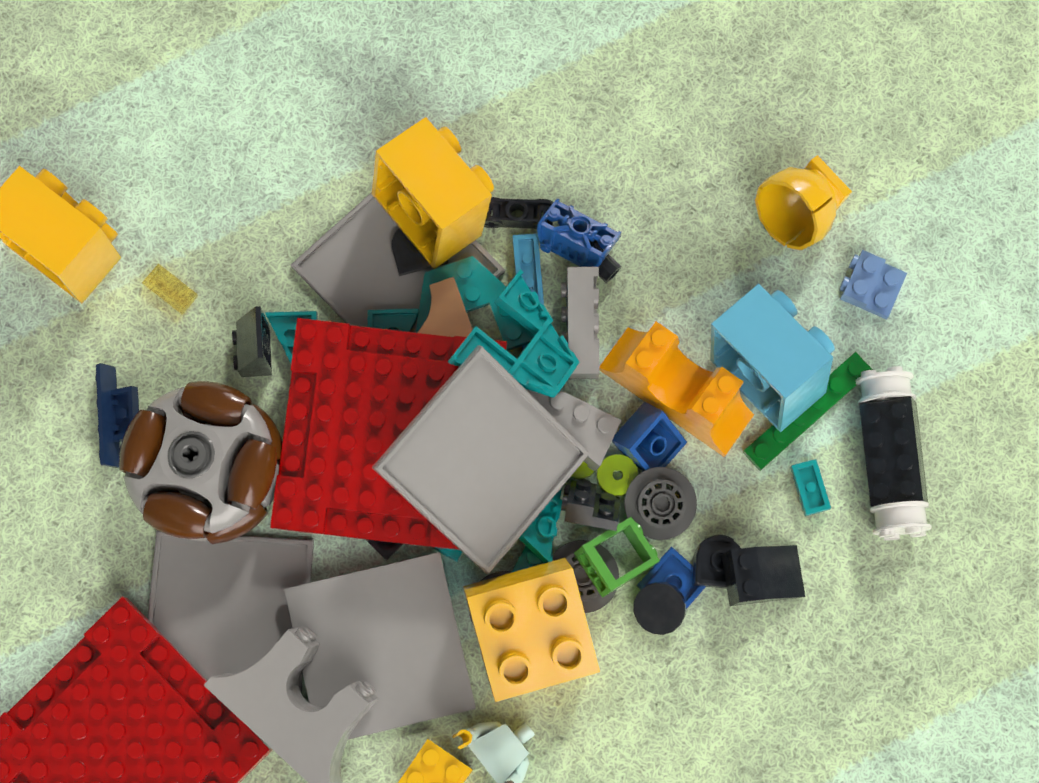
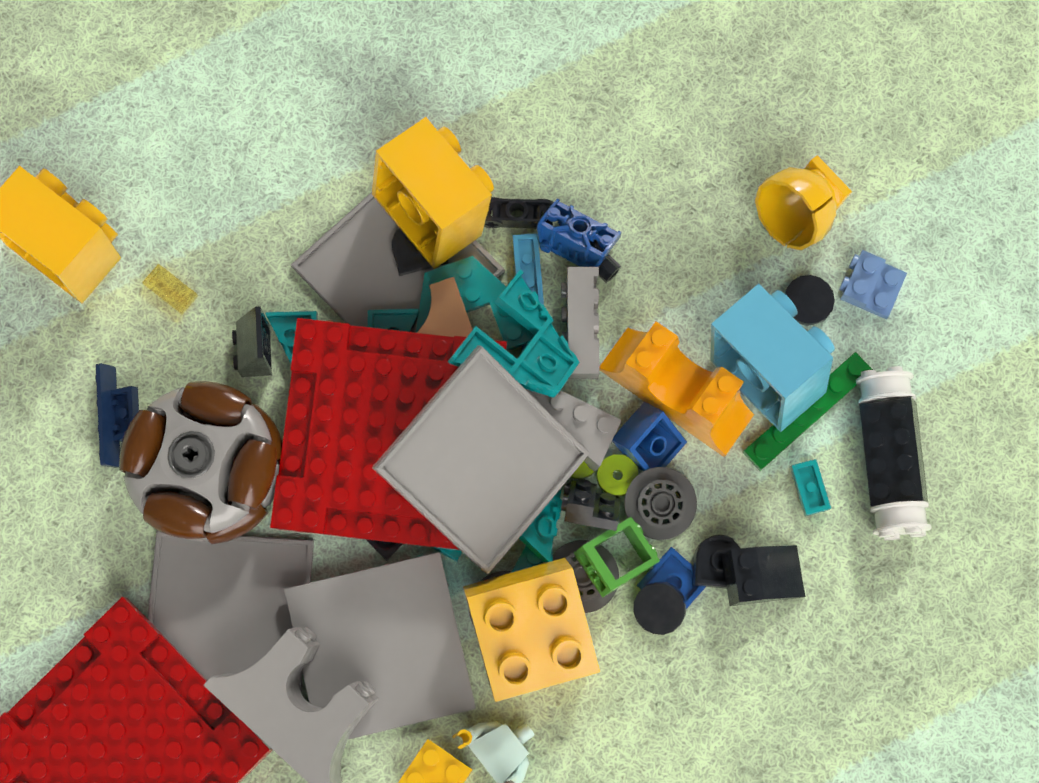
(811, 298): none -> black tile

